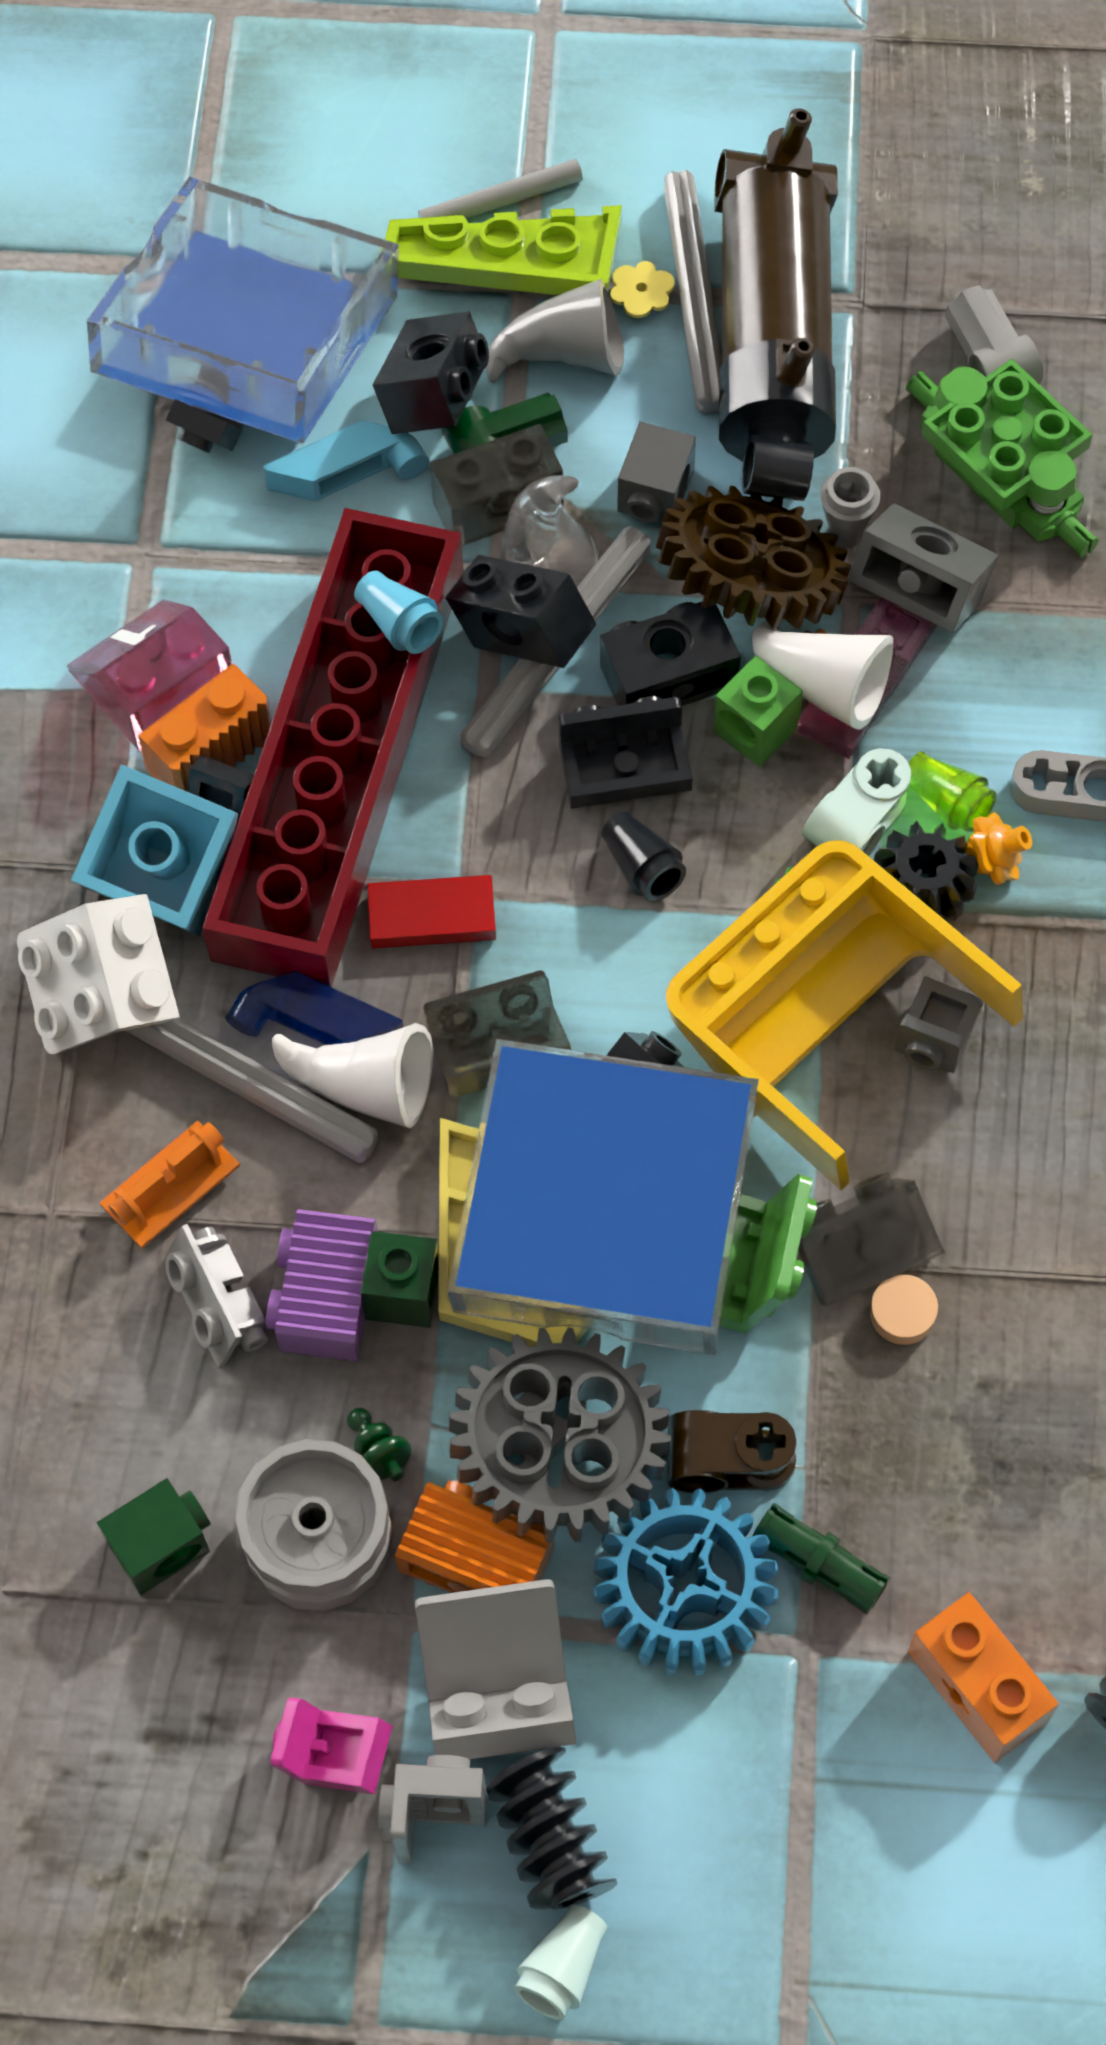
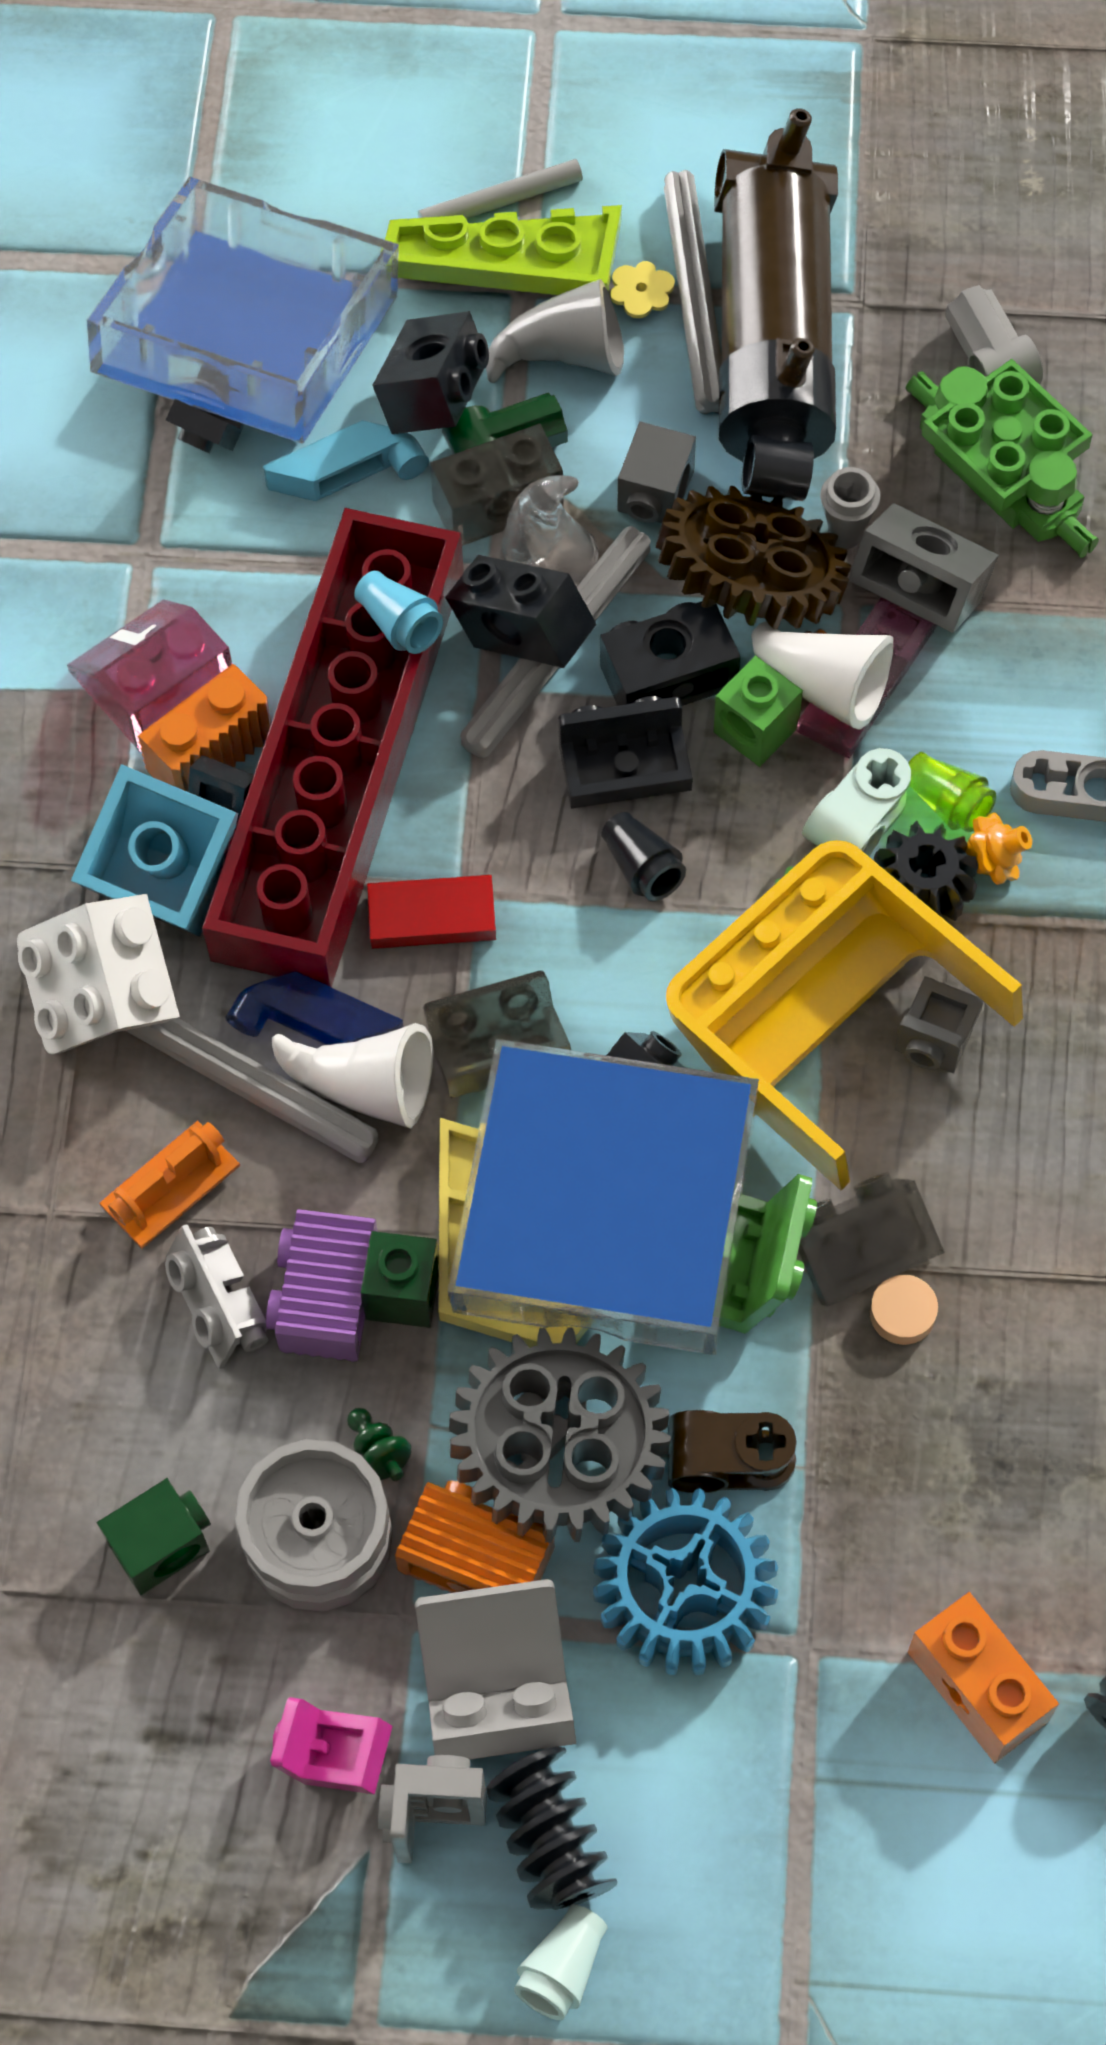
(822, 1559): dark green pin -> none

